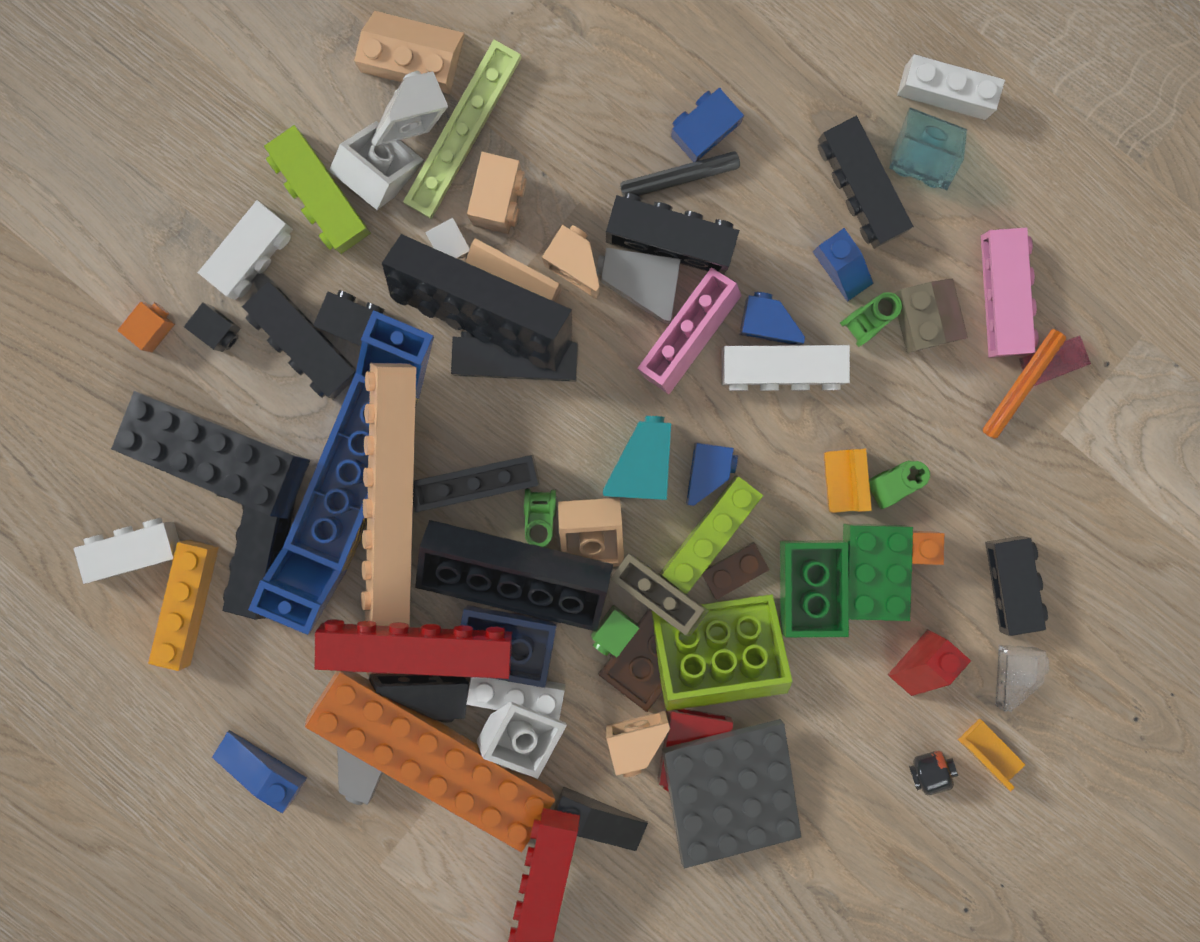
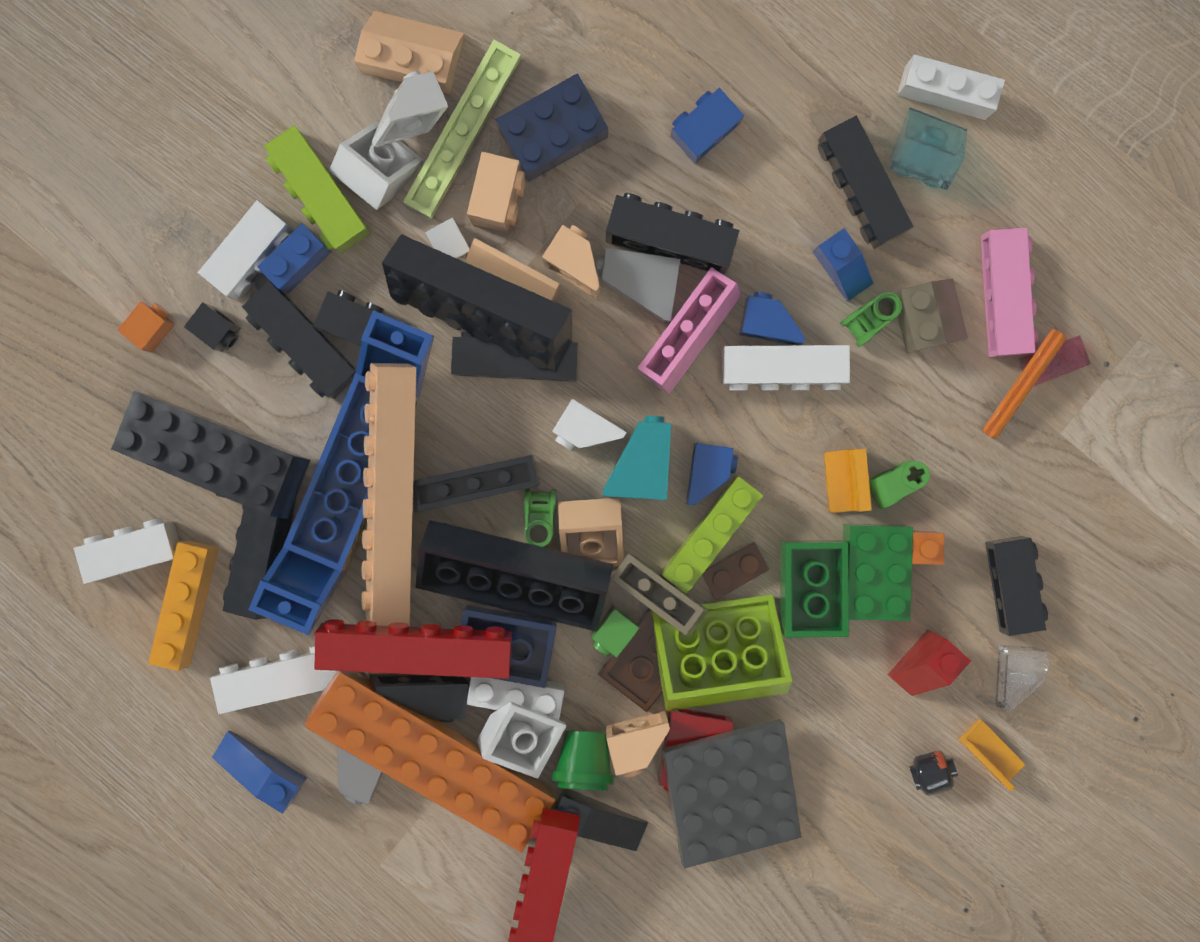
(268, 681): none -> white brick
(294, 259): none -> blue brick
(552, 127): none -> dark blue brick
(584, 428): none -> white slope
(584, 762): none -> green piece
(681, 174): dark grey axle -> none

